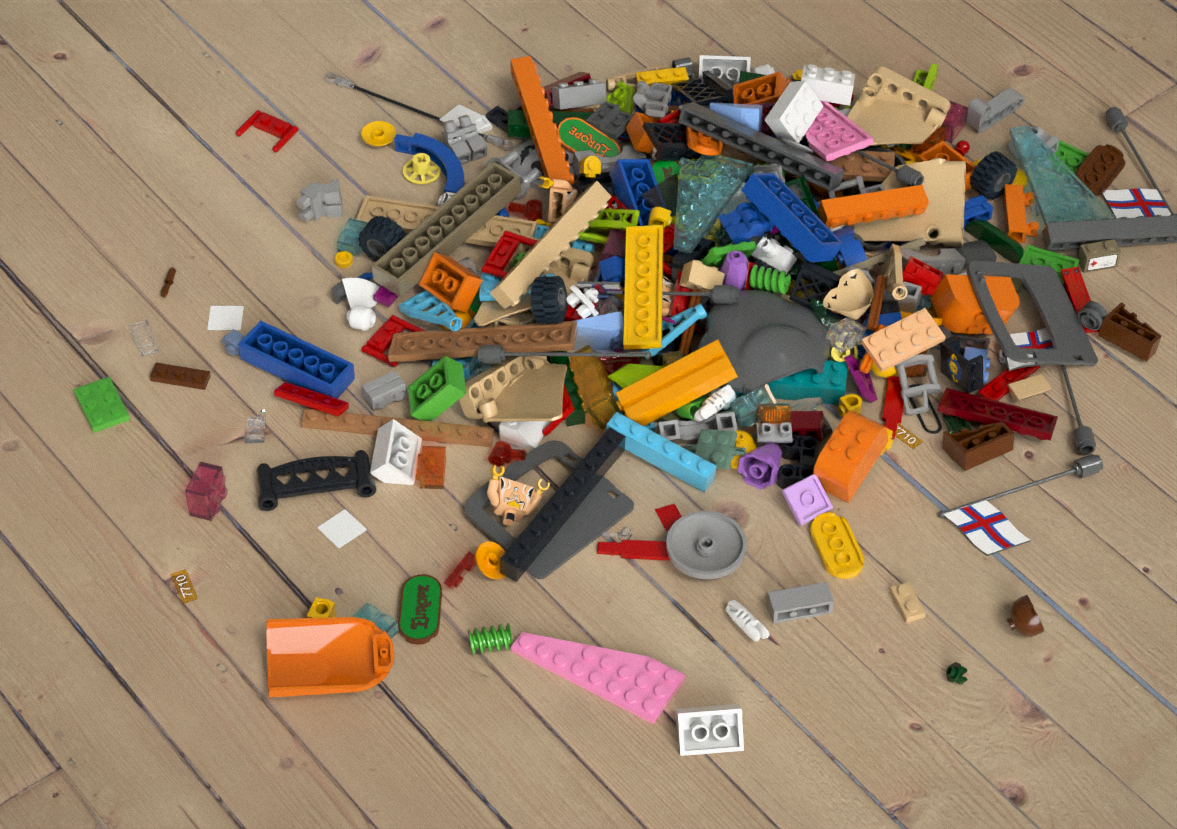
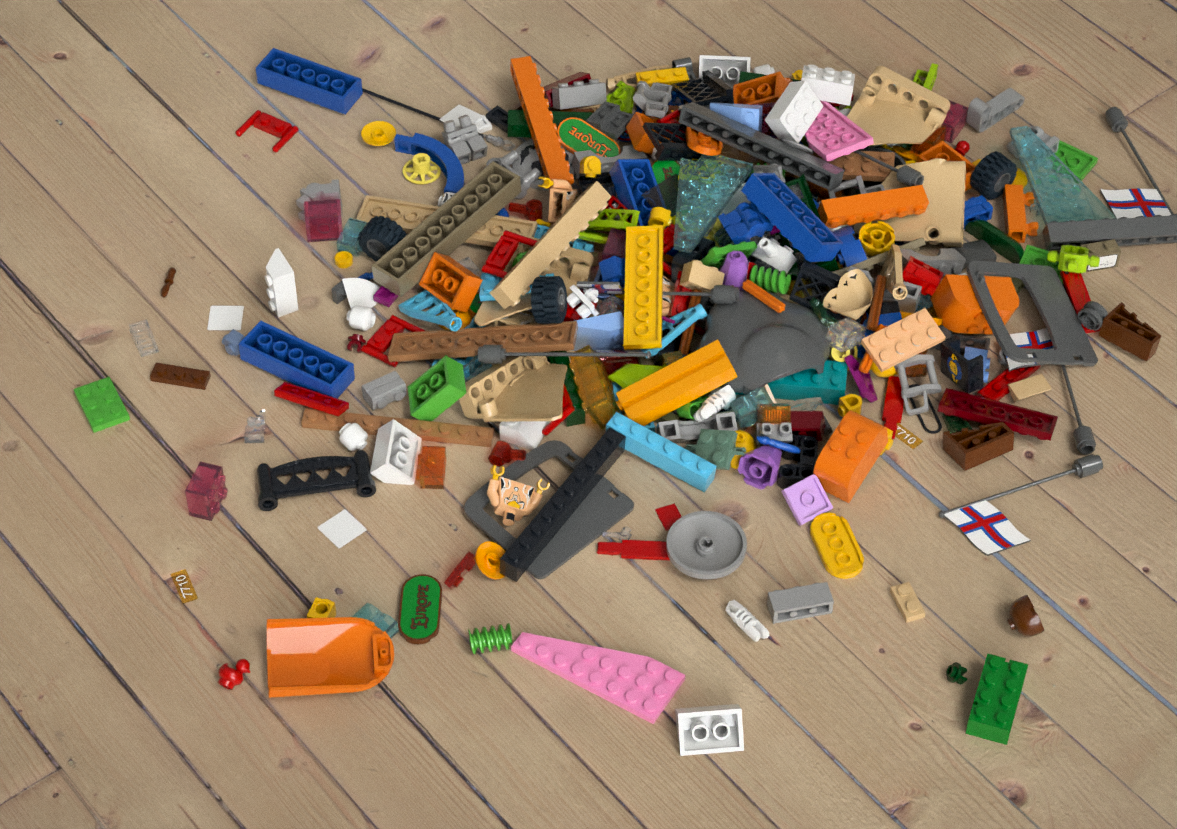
(232, 677): none -> red animal
(280, 285): none -> white slope
(309, 81): none -> blue brick
(323, 220): none -> clear pink brick
(353, 436): none -> white head
(356, 339): none -> dark red plate
(763, 296): none -> orange axle
(778, 444): none -> blue piece
(876, 237): none -> yellow cylinder
(996, 699): none -> green piece
(1073, 259): none -> lime piece
(1101, 168): reddish brown tile -> none

